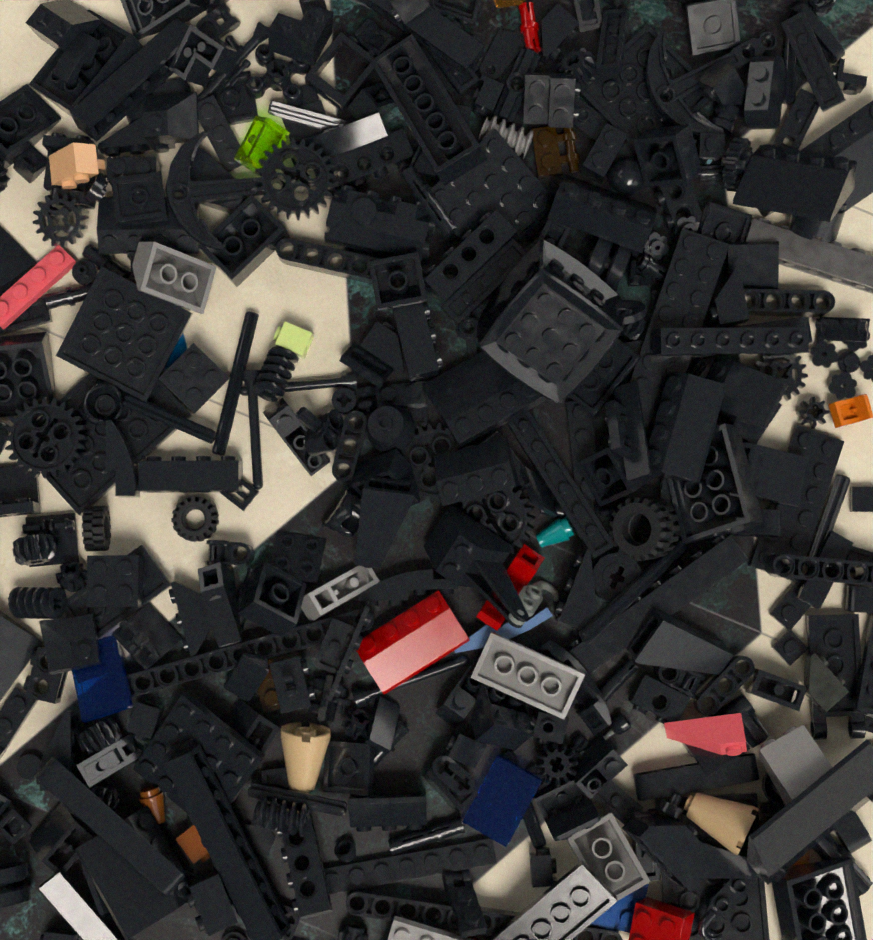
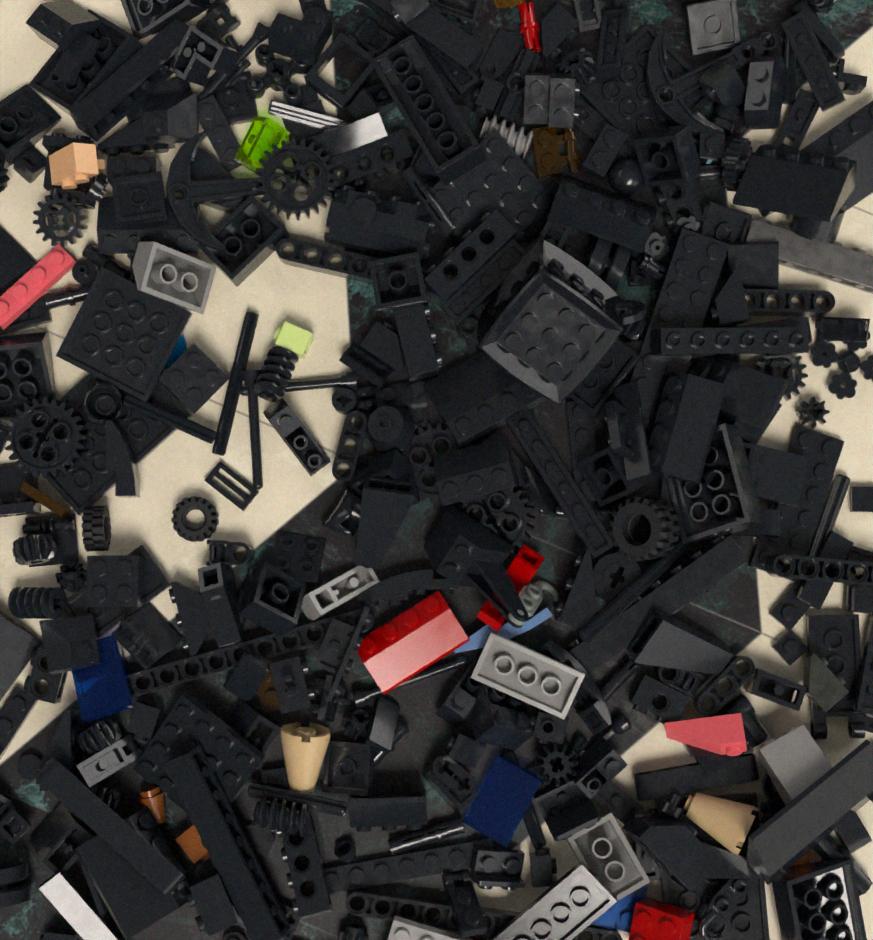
(44, 500): none -> dark brown tile
(190, 476): black brick -> none
(322, 432): black beam -> none
(497, 868): none -> black bracket
(555, 533): teal cone -> none
(850, 410): orange bracket -> none

